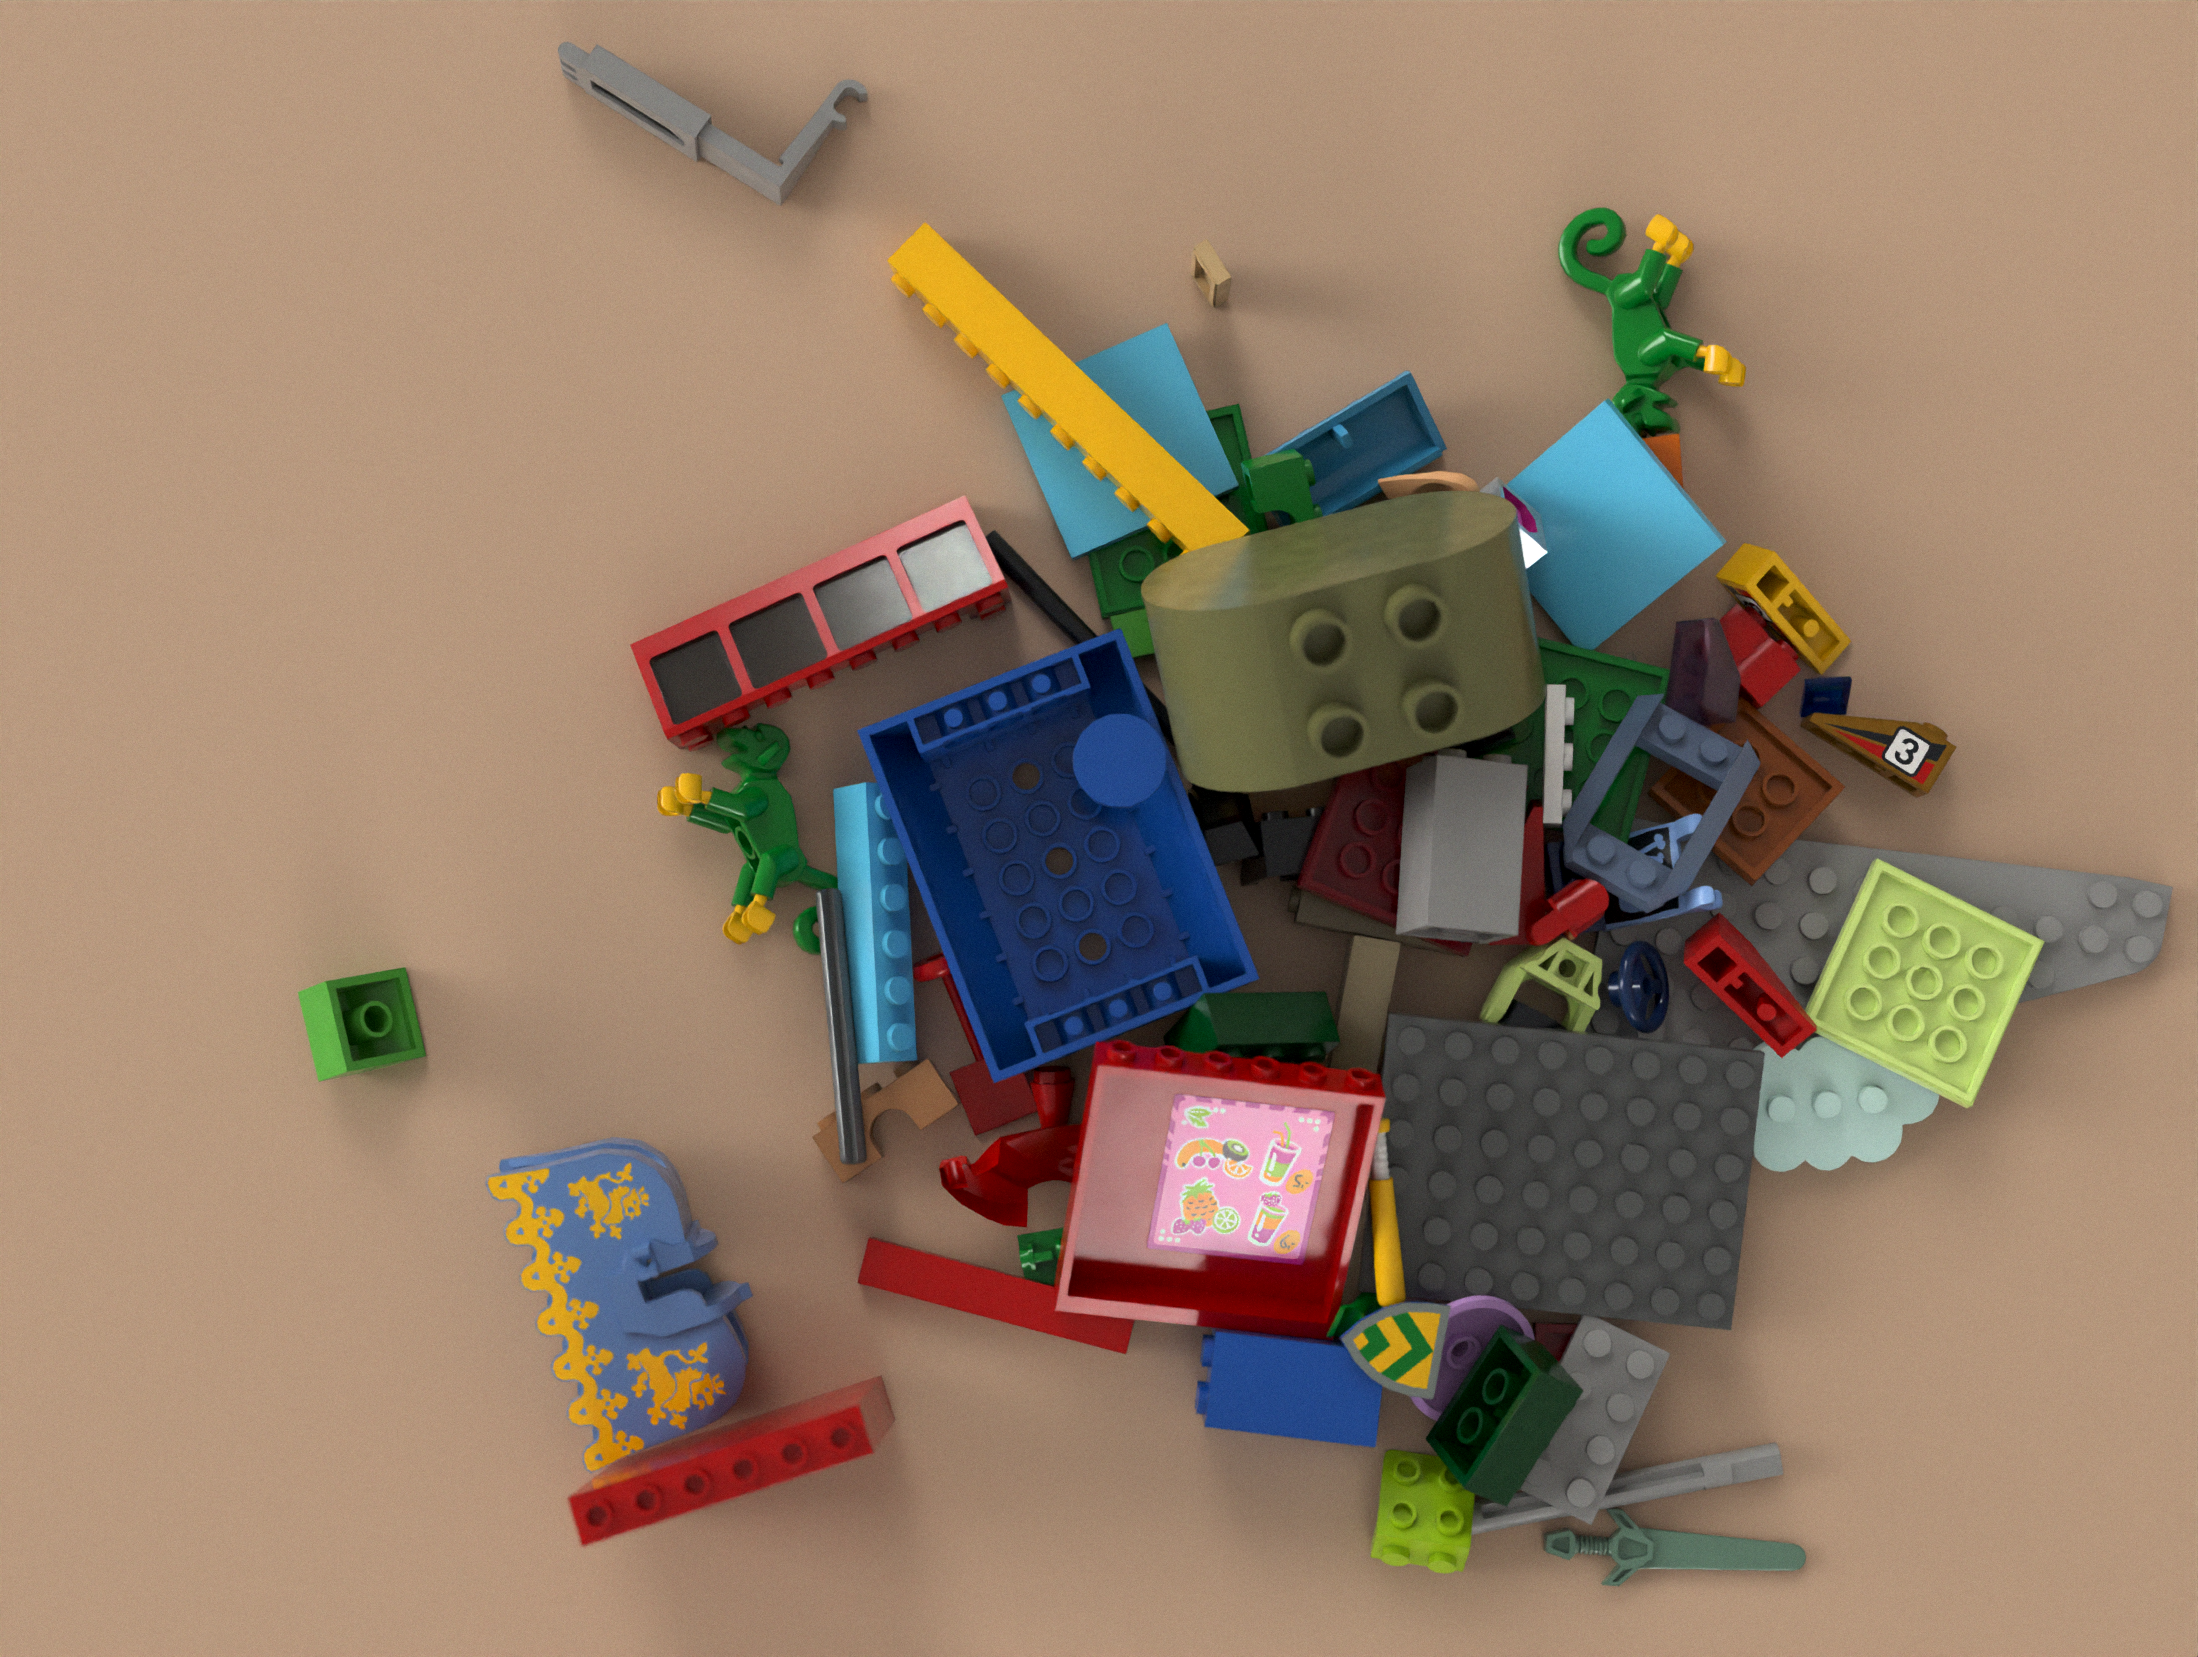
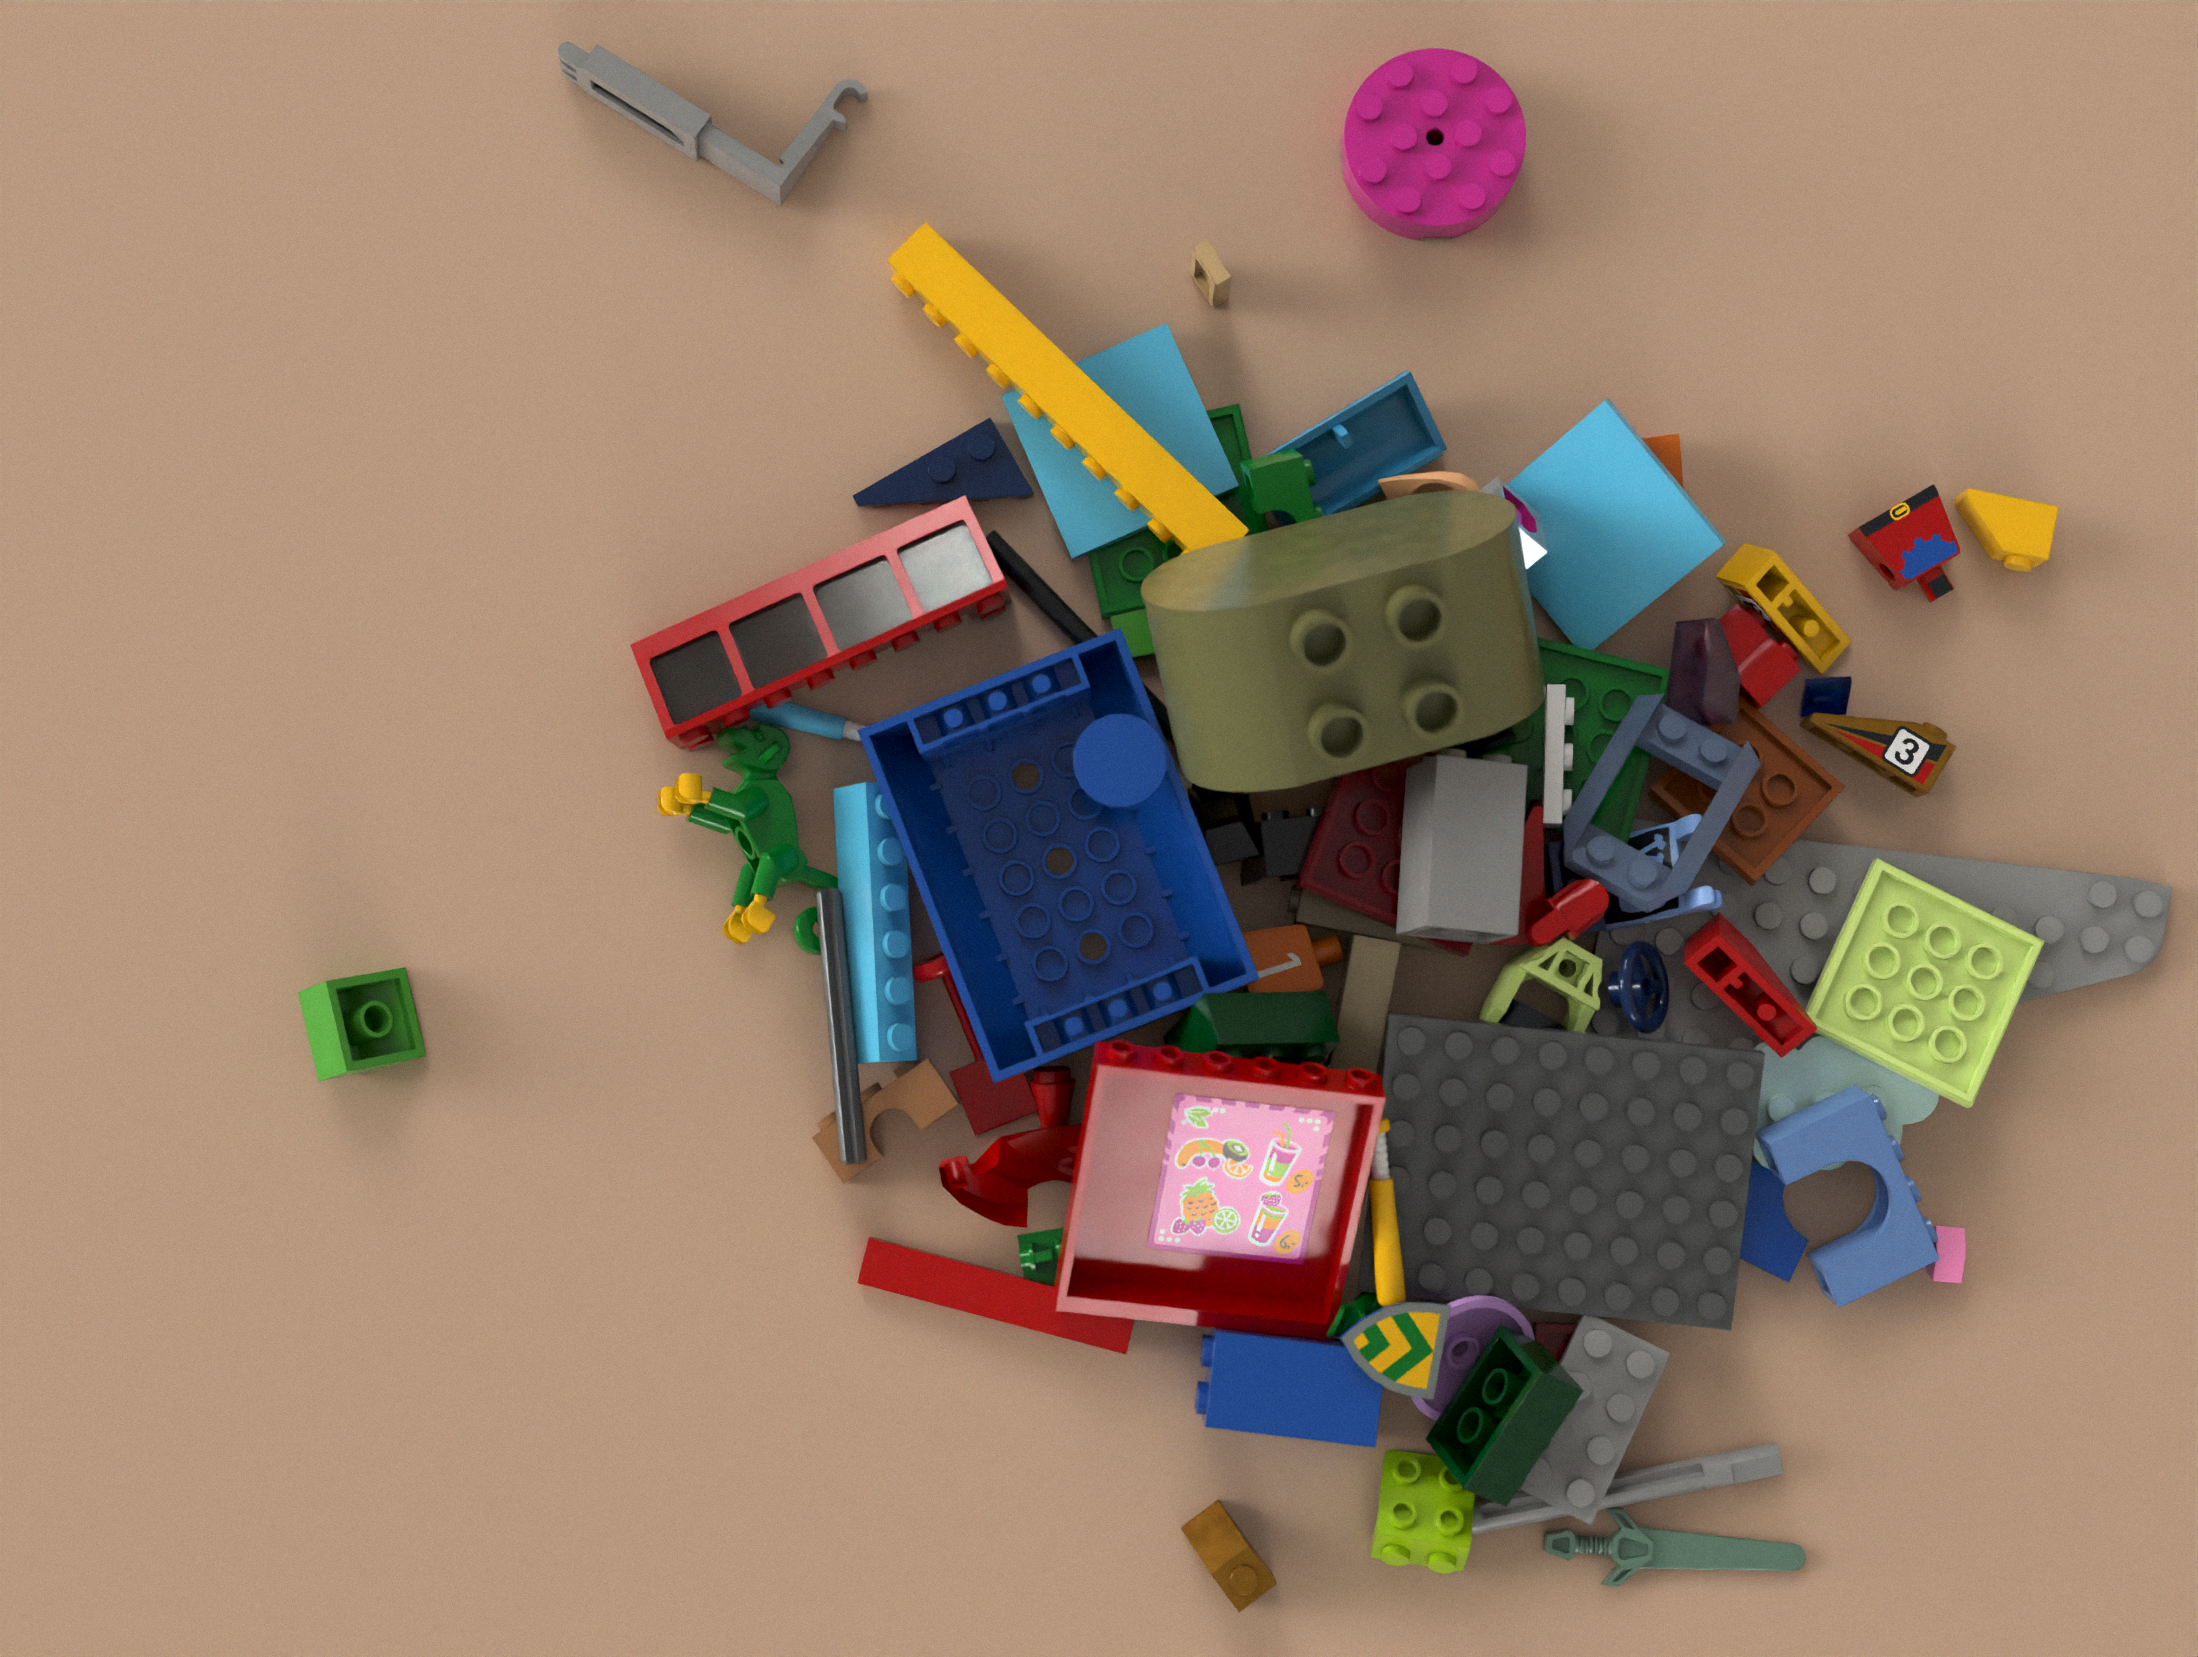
(644, 1349): medium blue animal -> none
(733, 1461): red panel -> none
(807, 720): none -> medium azure piece
(967, 465): none -> dark blue wing
(1229, 1556): none -> pearl gold slope
(1289, 959): none -> orange torso
(1432, 144): none -> dark pink piece
(1641, 331): green animal -> none
(1767, 1233): none -> blue tile
(1894, 1234): none -> medium blue arch
(1911, 543): none -> red torso
(1952, 1255): none -> bright pink piece
(2009, 527): none -> yellow slope

